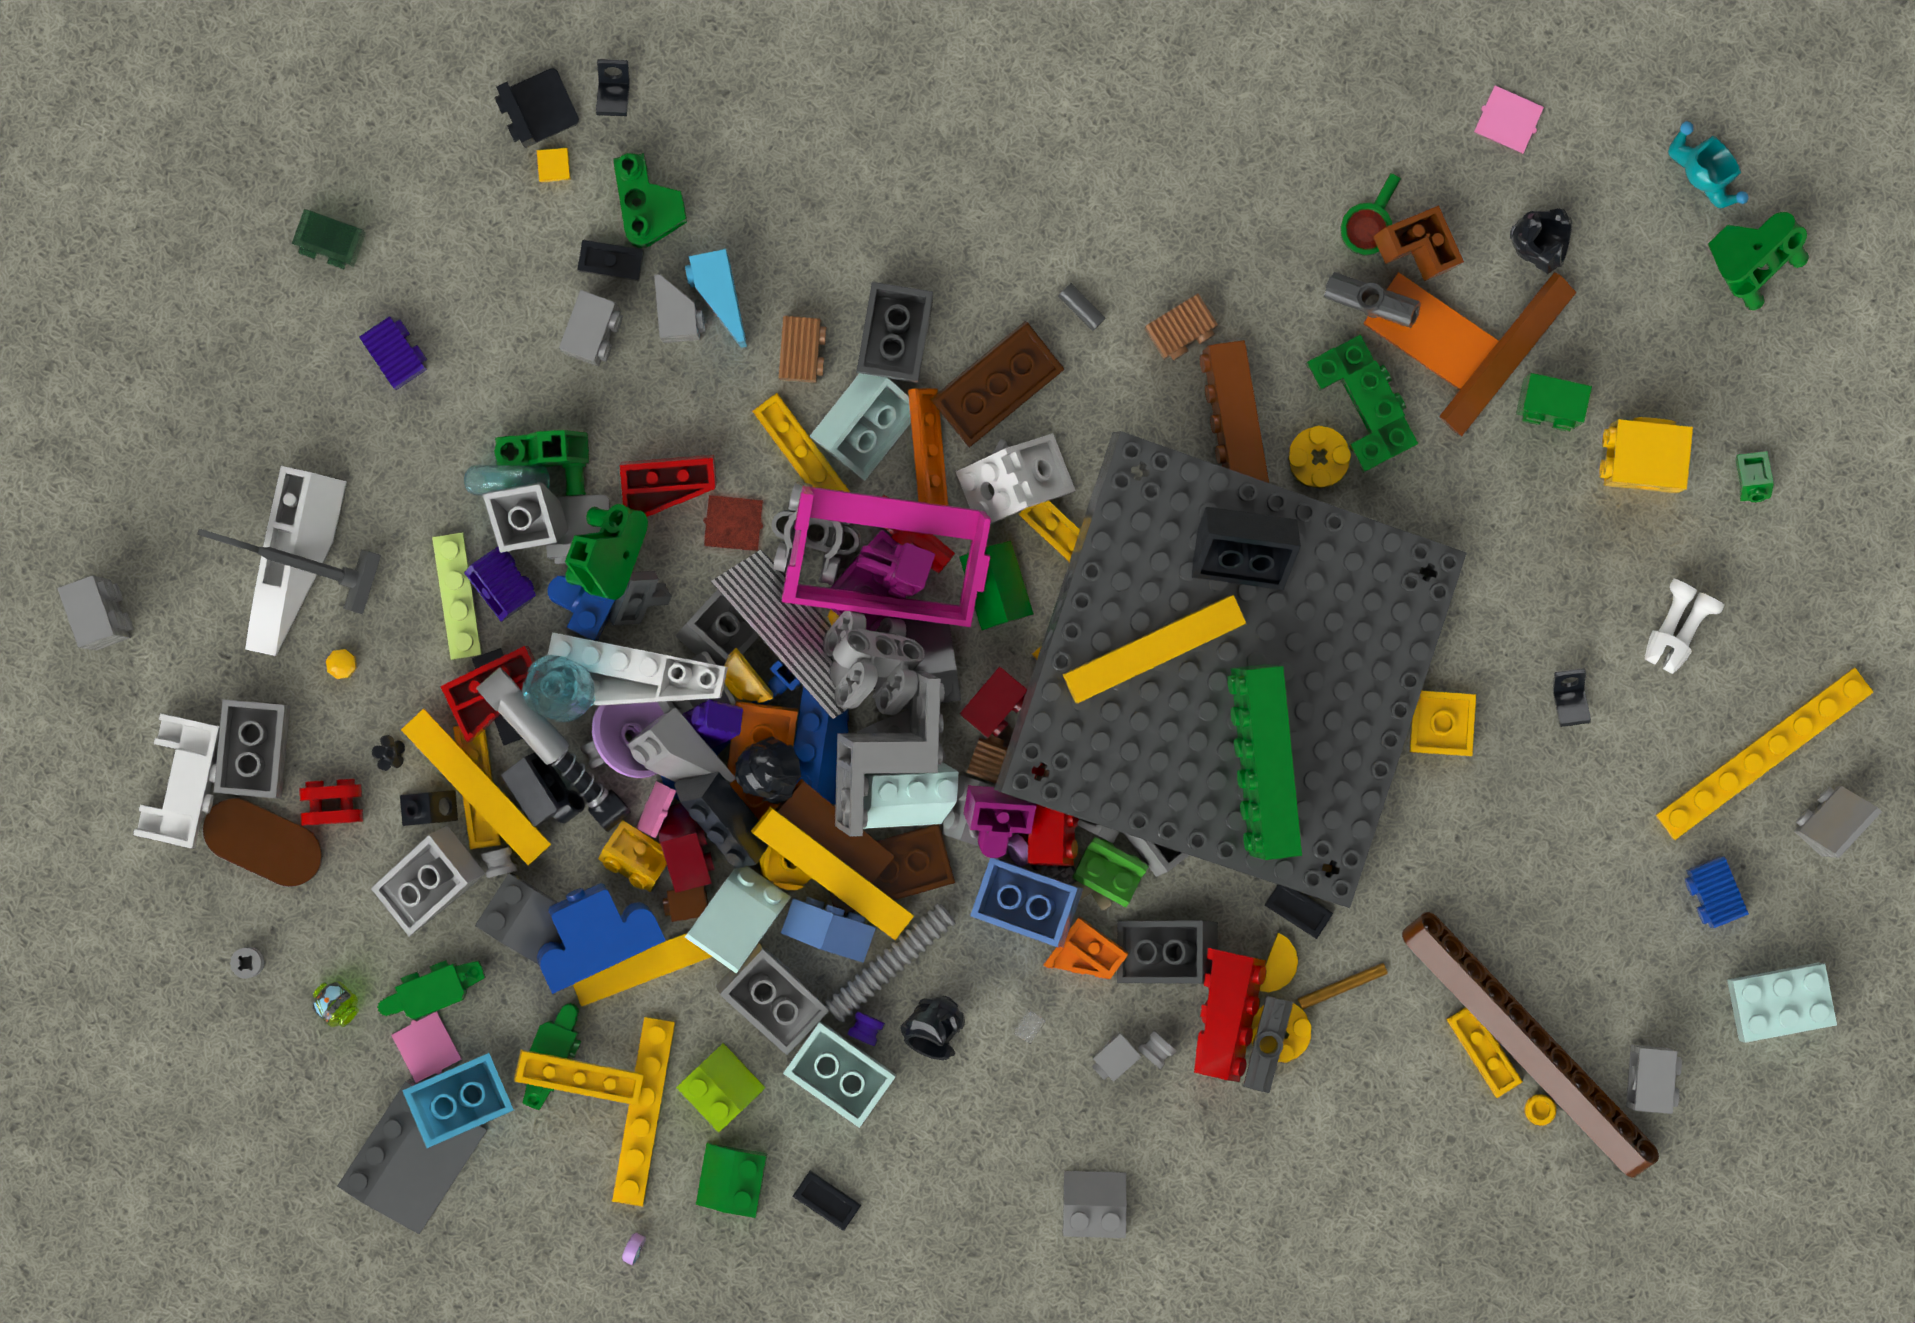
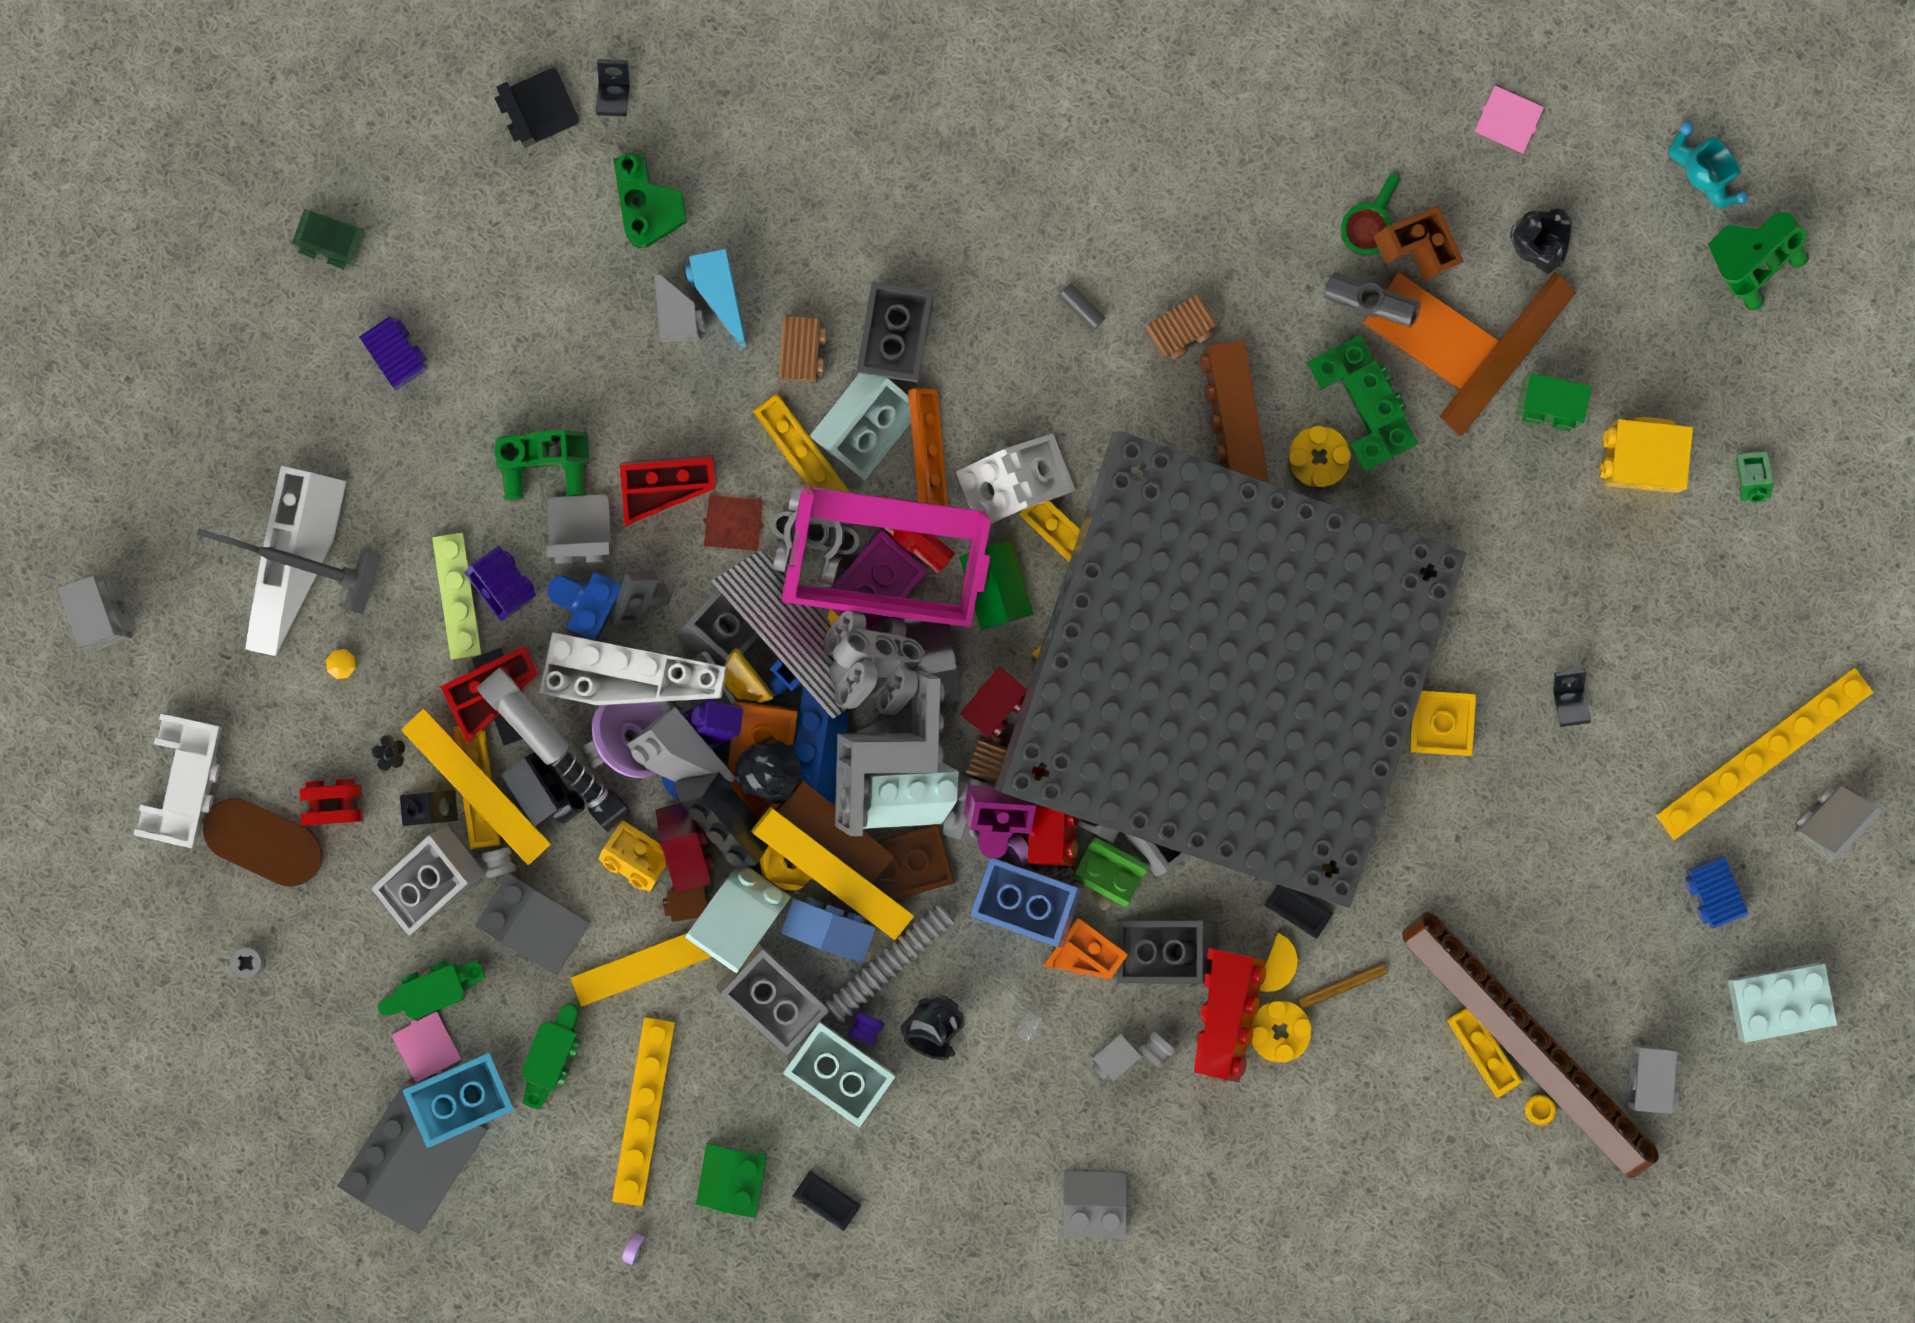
(251, 749): light grey brick -> none
(335, 1004): head -> none
(489, 478): clear light blue cylinder -> none
(525, 516): light grey slope -> none
(543, 682): clear light blue brick -> none
(553, 165): yellow tile -> none
(578, 1077): yellow plate -> none
(590, 328): light grey brick -> none
(594, 936): blue brick -> none
(606, 559): green piece -> none
(610, 260): black plate -> none
(656, 809): bright pink piece -> none
(720, 1087): lime slope -> none
(902, 570): magenta brick -> none
(997, 384): reddish brown tile -> none
(1154, 649): yellow tile -> none
(1245, 548): black slope -> none
(1262, 1064): dark grey piece -> none
(1265, 761): green brick -> none
(1680, 644): white piece -> none

